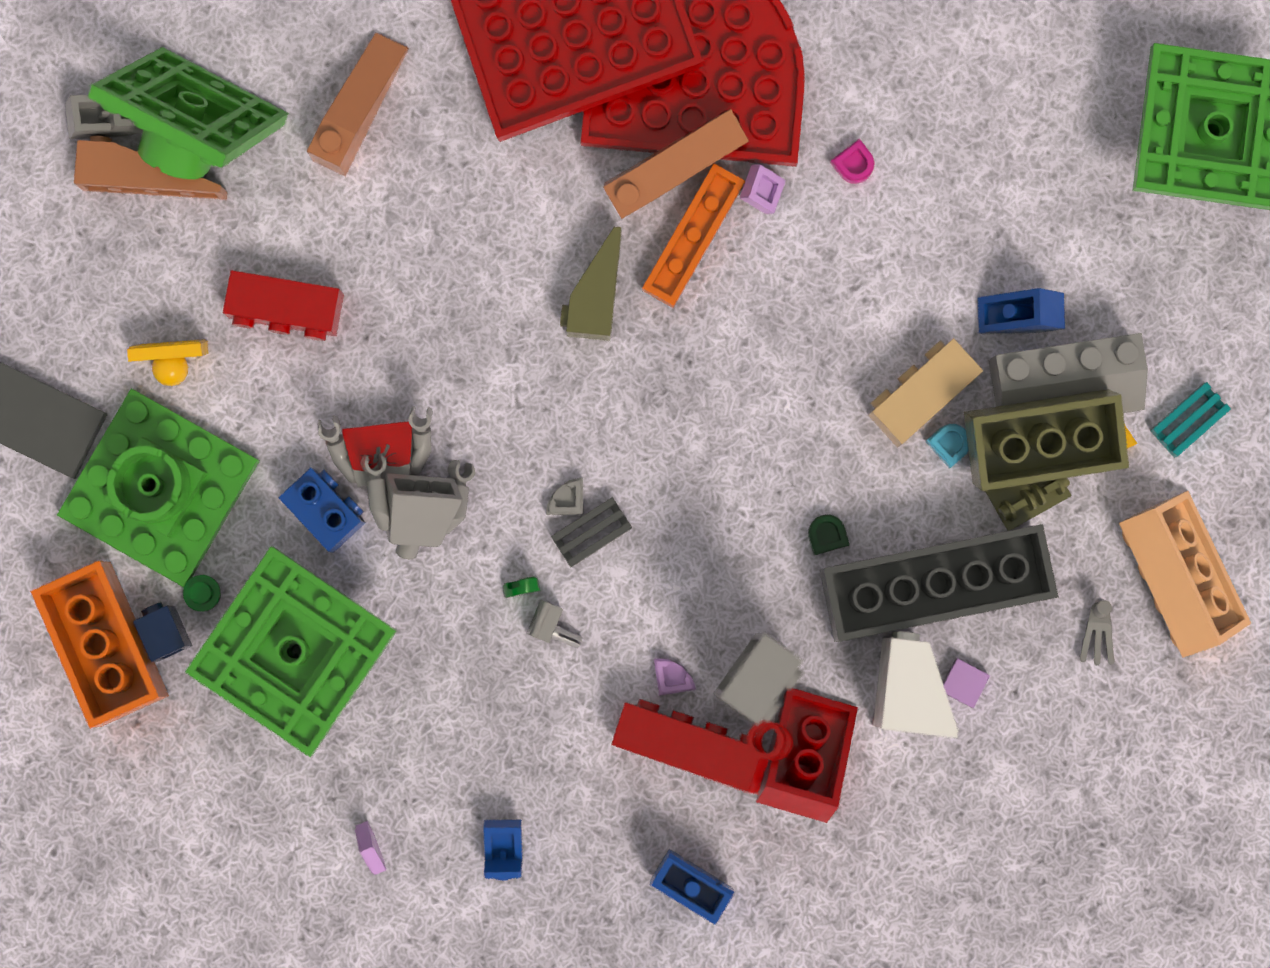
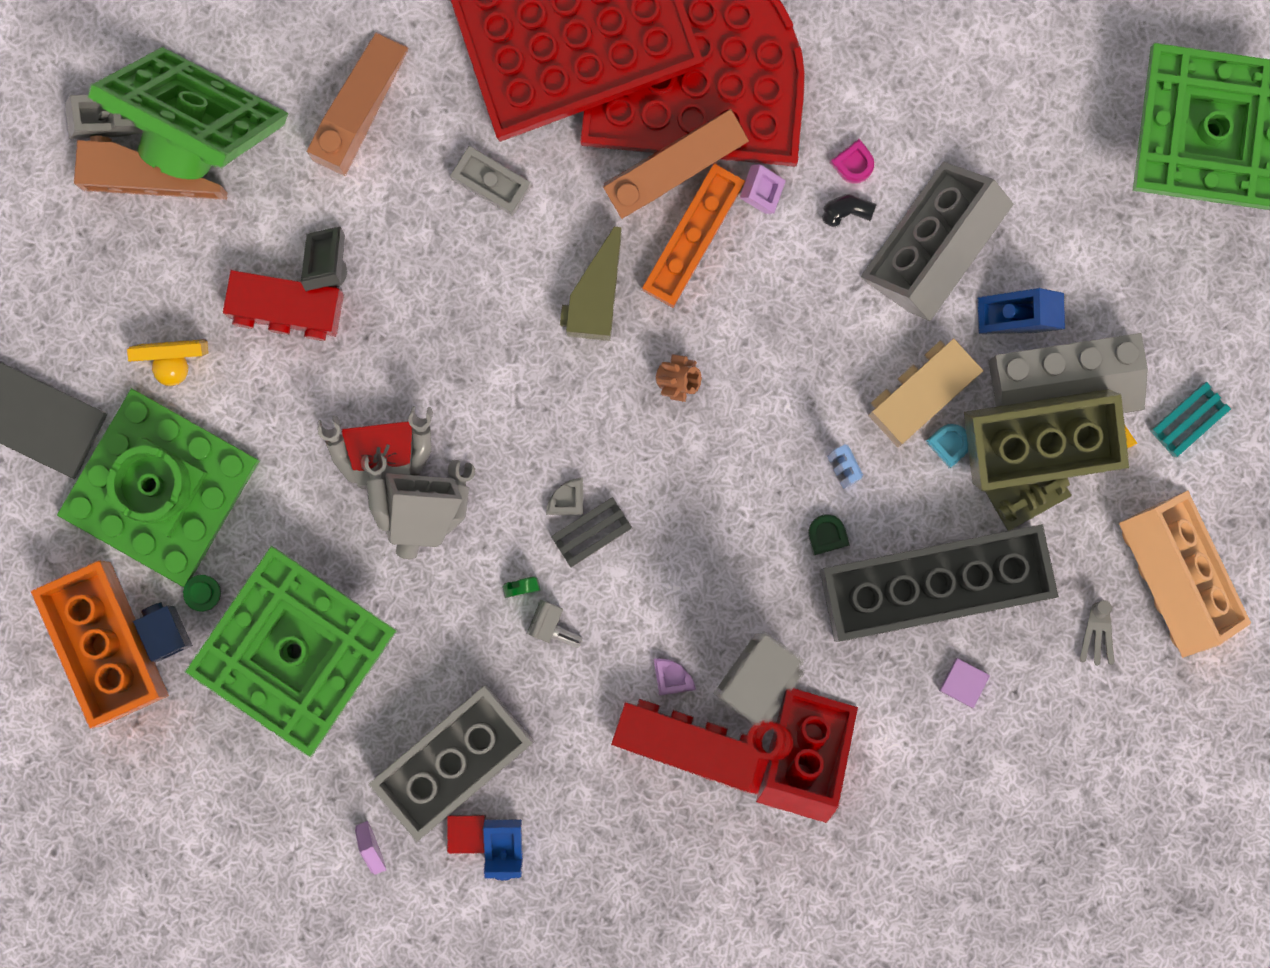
(323, 509): blue brick -> none
(324, 259): none -> dark grey tile
(451, 762): none -> light grey brick
(465, 834): none -> red tile
(490, 180): none -> light grey plate
(678, 378): none -> nougat gear
(692, 886): blue brick -> none
(844, 206): none -> black arm
(845, 465): none -> light blue tile
(911, 689): white slope -> none
(938, 239): none -> light grey slope

